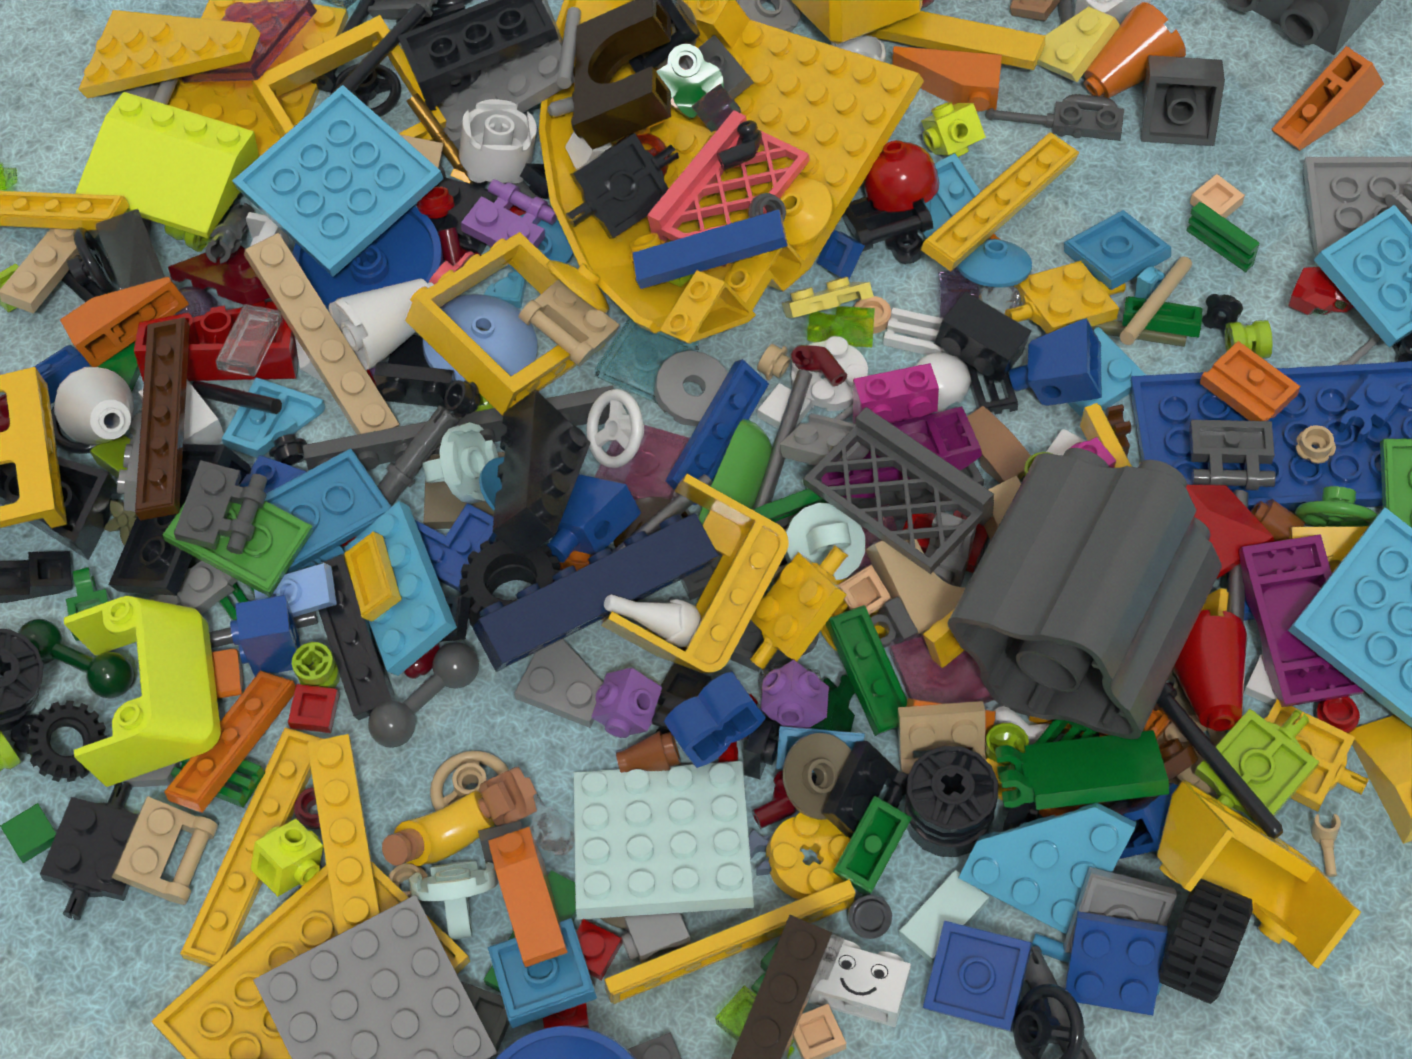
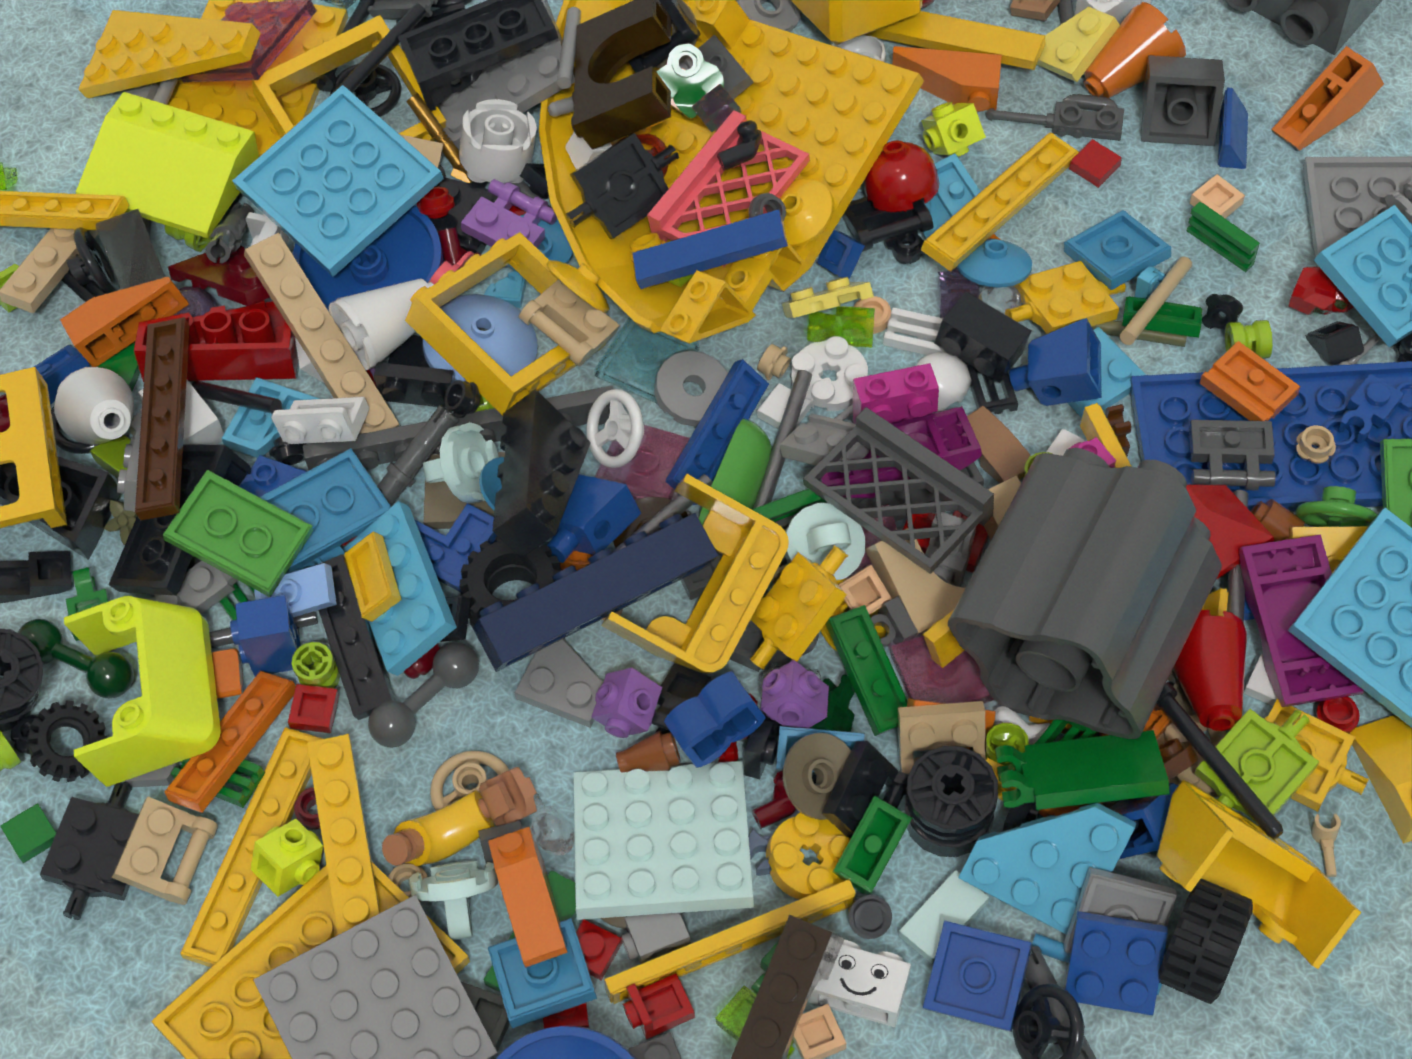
(209, 503): dark grey plate -> none
(249, 340): clear tile -> none
(321, 420): none -> white bracket
(658, 1006): none -> red bracket
(670, 621): white piece -> none
(819, 360): dark red arm -> none
(1095, 163): none -> red tile
(1232, 132): none -> blue slope
(1336, 342): none -> black slope

